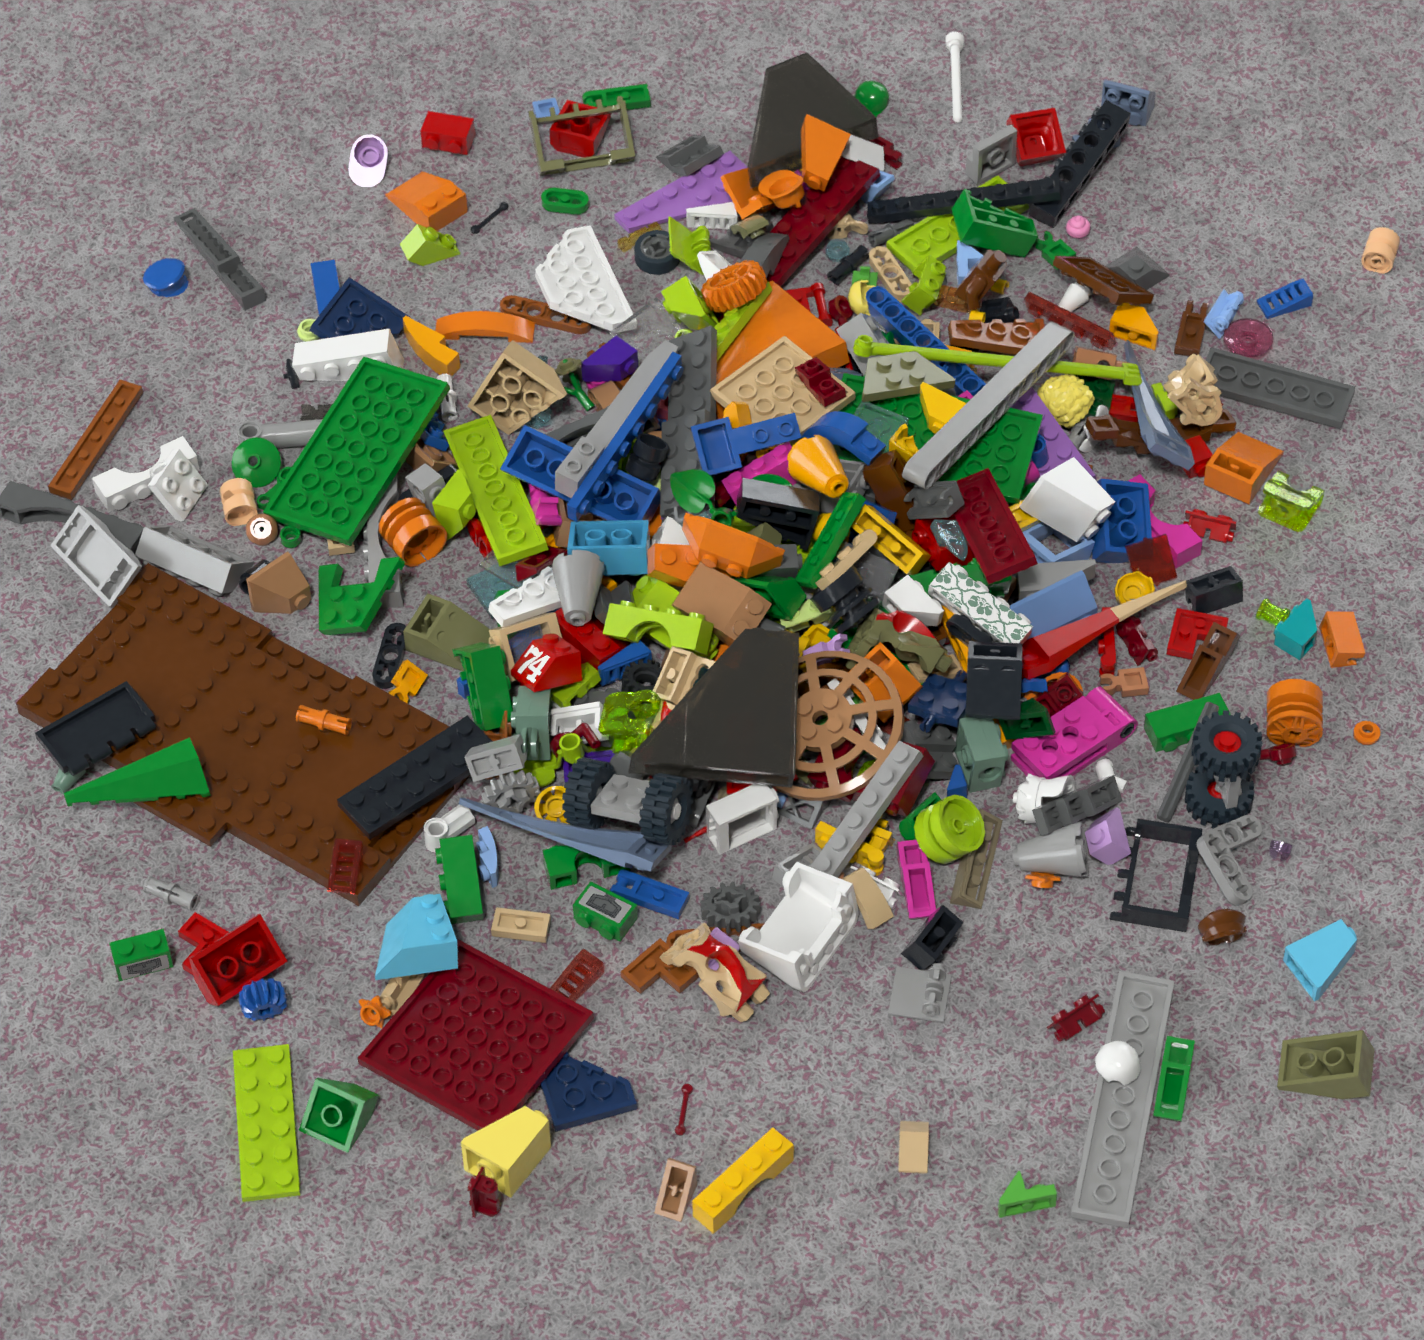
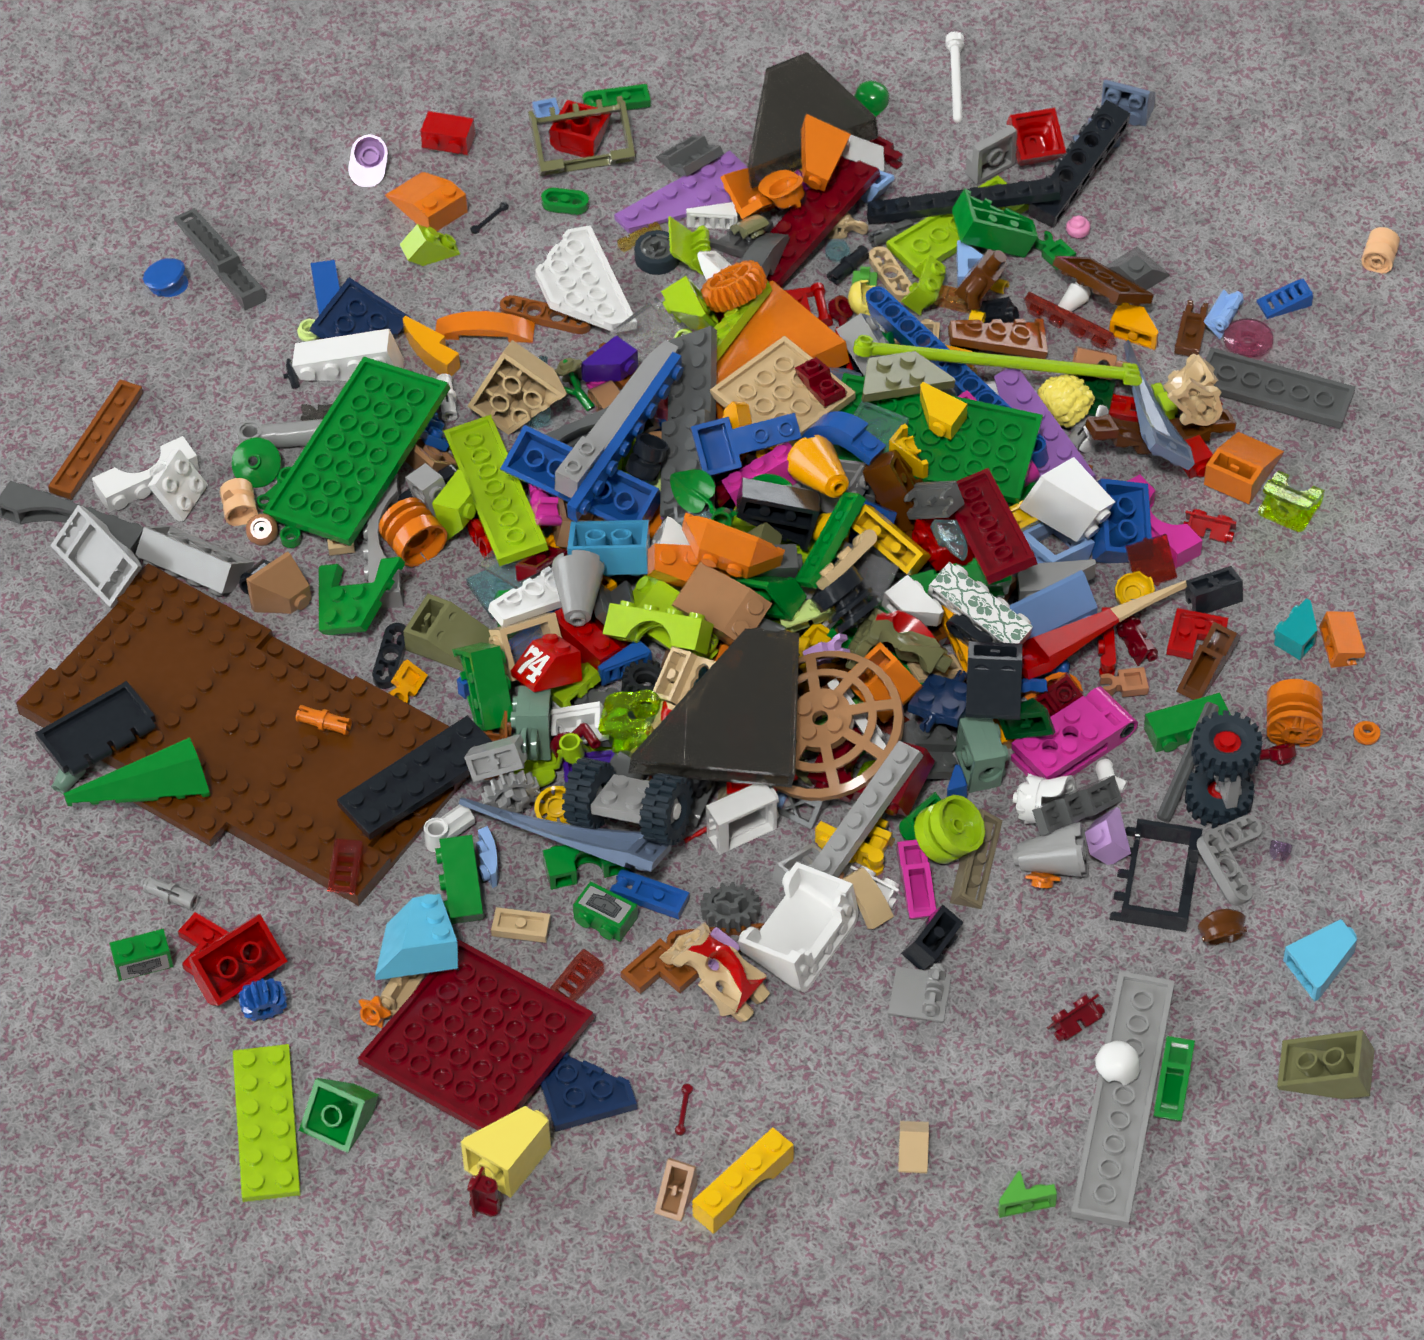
(988, 405): light grey beam -> none
(1271, 612): clear neon green bush -> none

